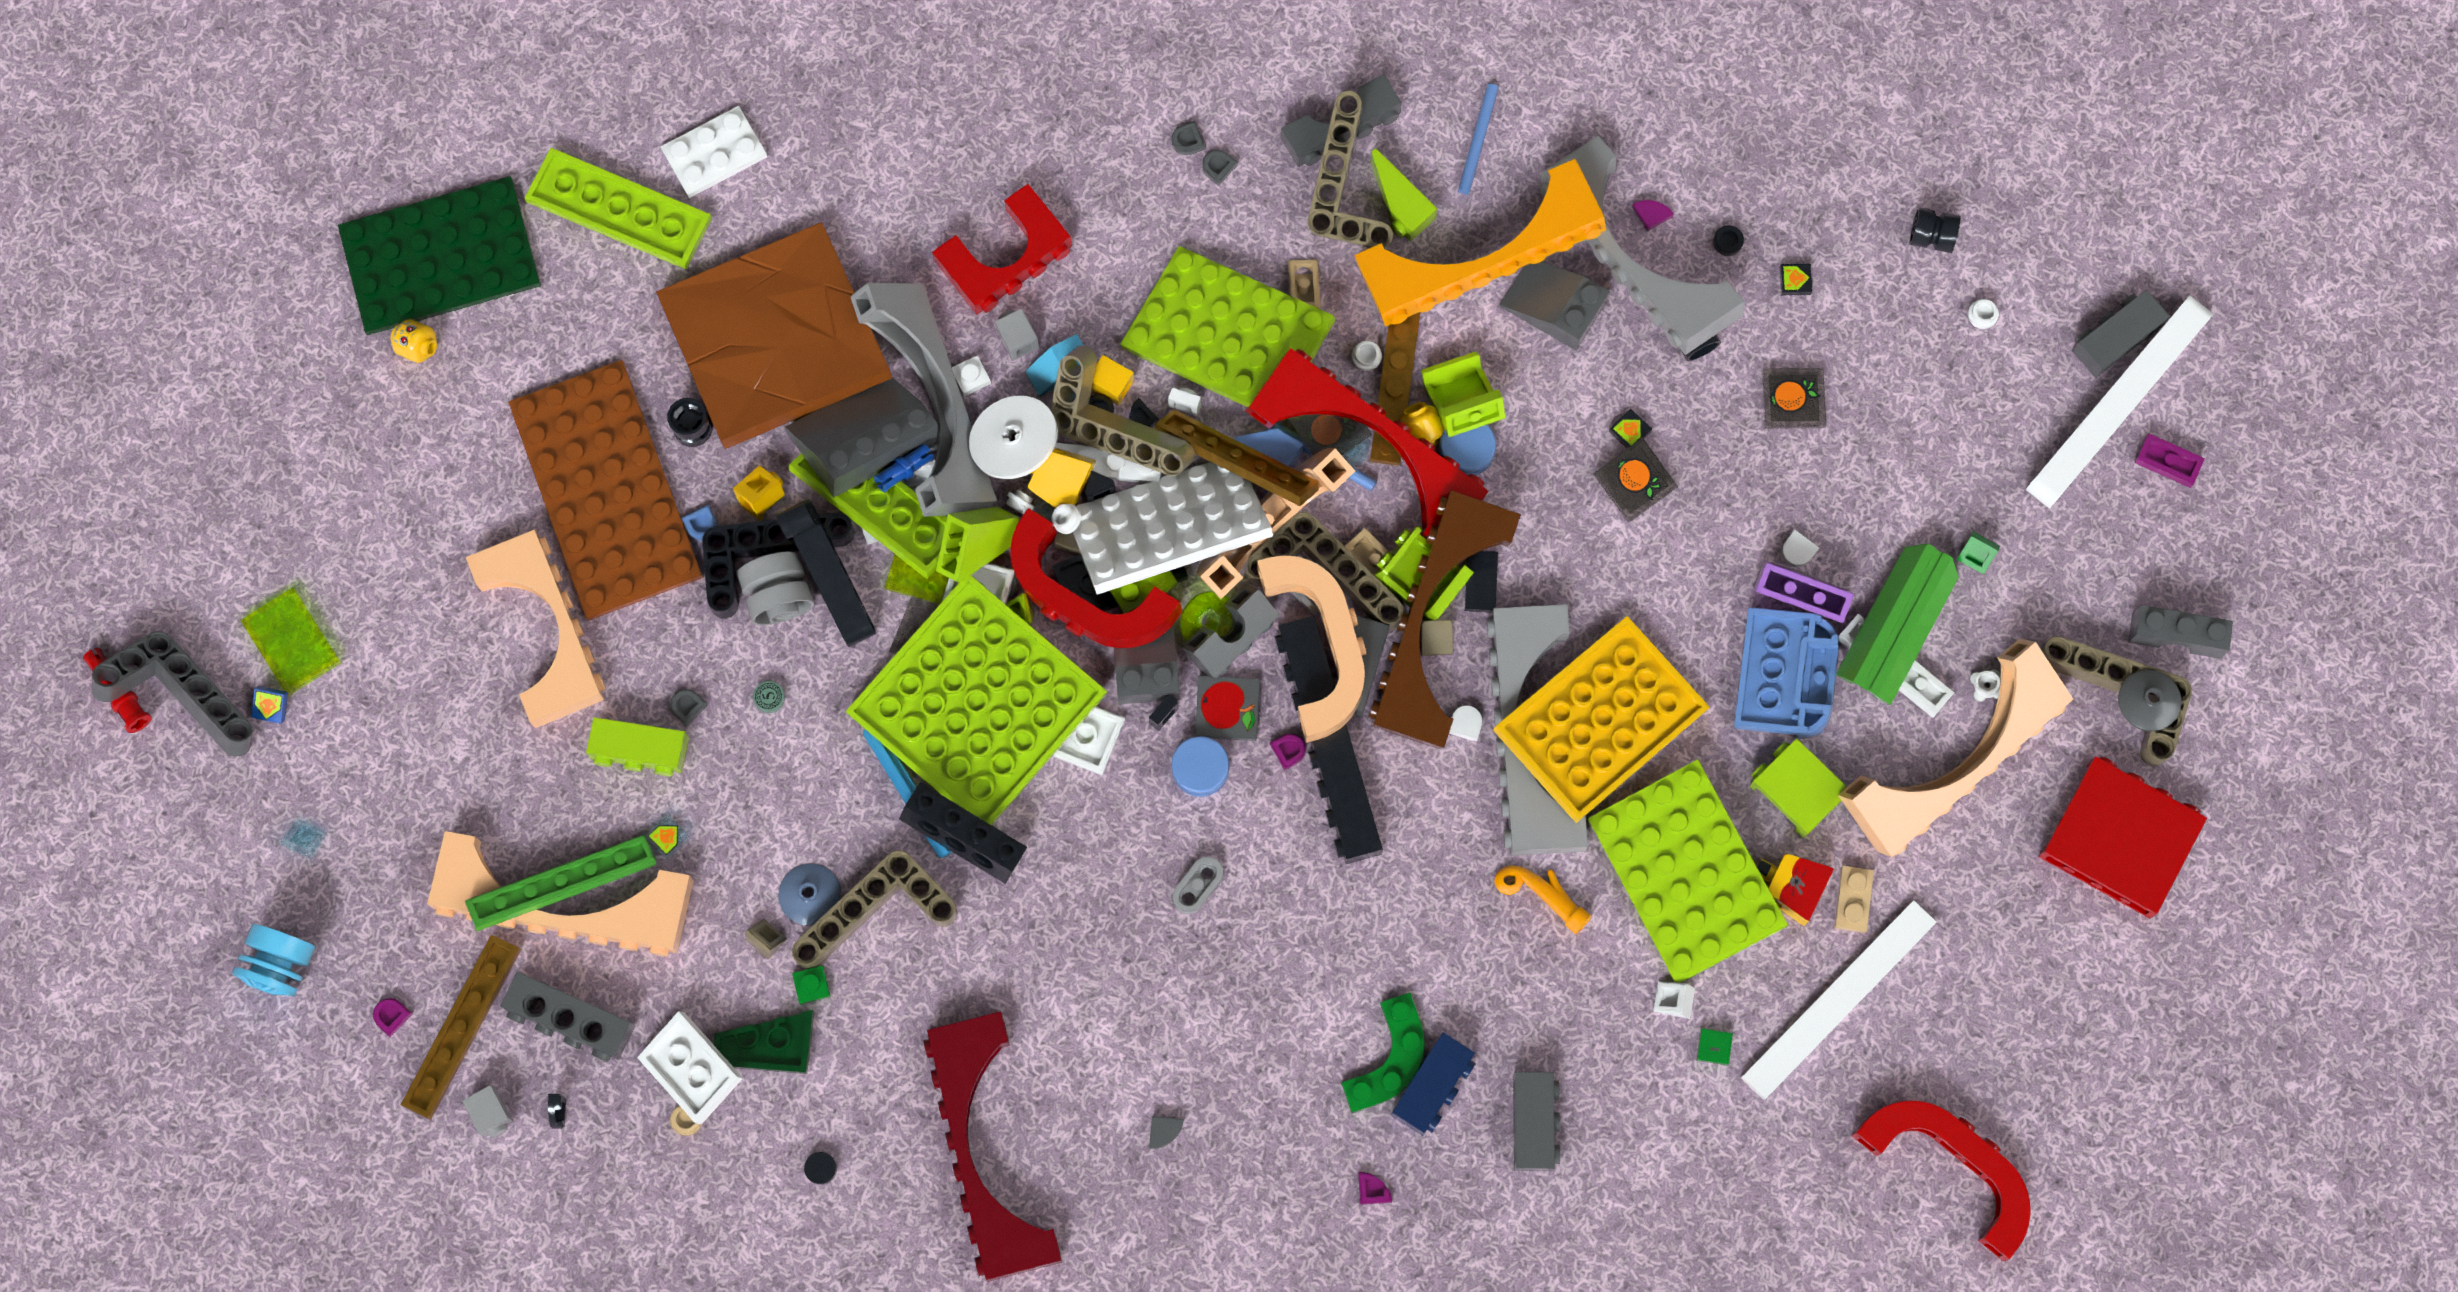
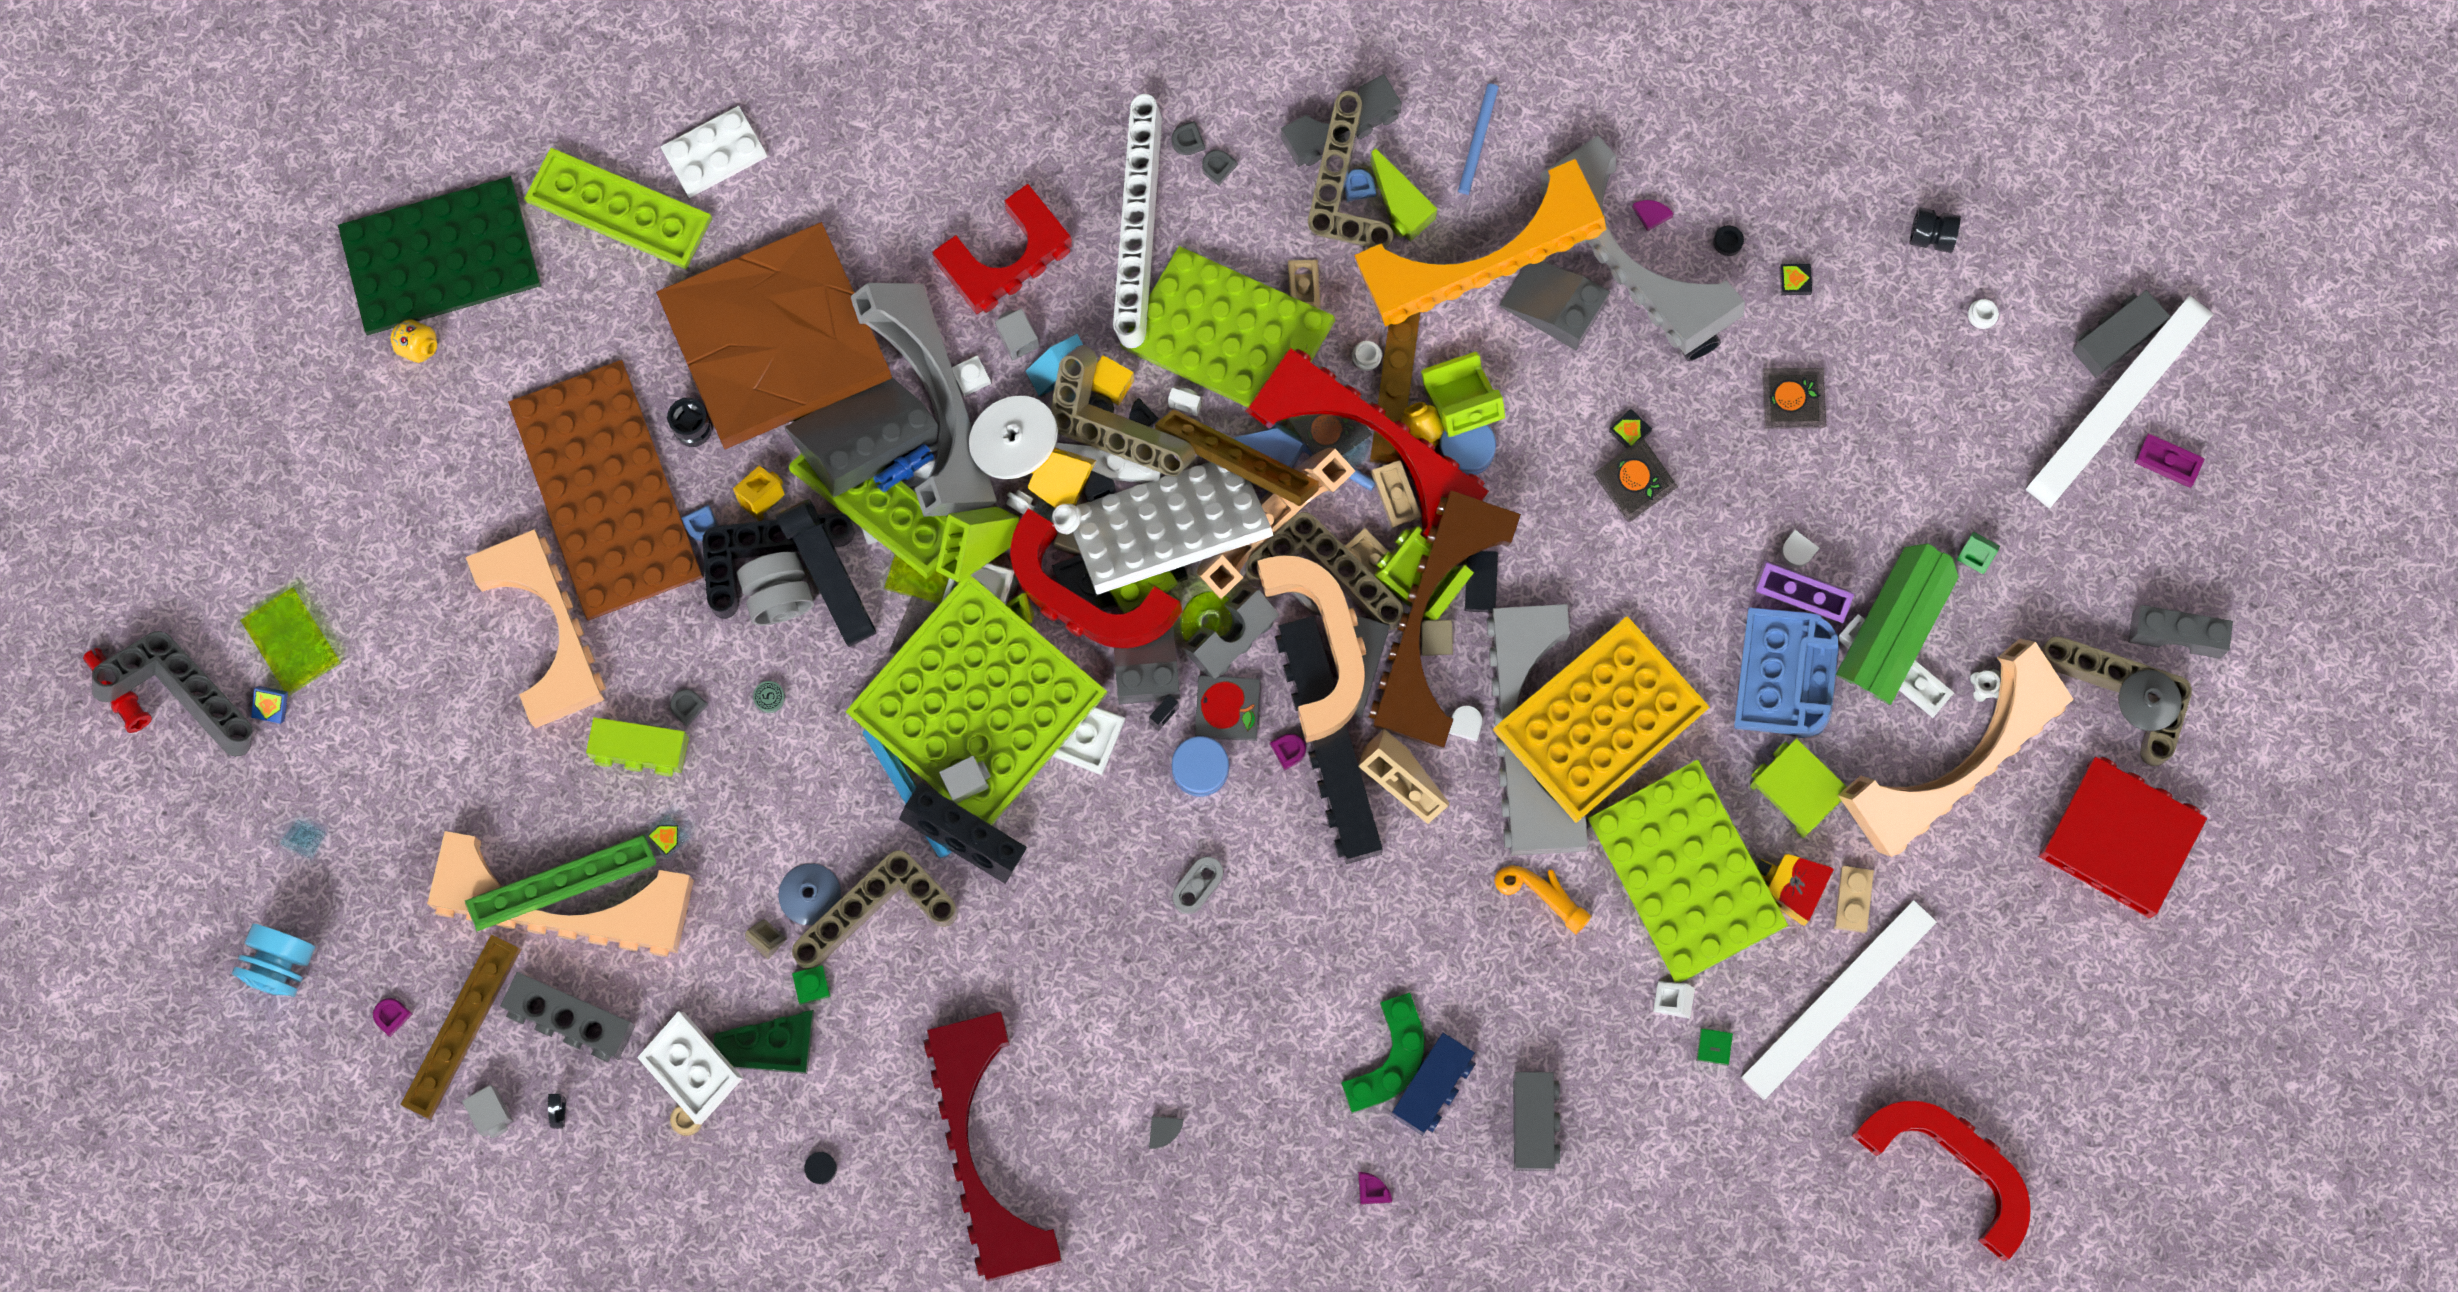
(965, 779): none -> light grey brick
(1140, 232): none -> white beam
(1359, 185): none -> medium blue tile
(1396, 494): none -> tan plate
(1402, 775): none -> tan slope

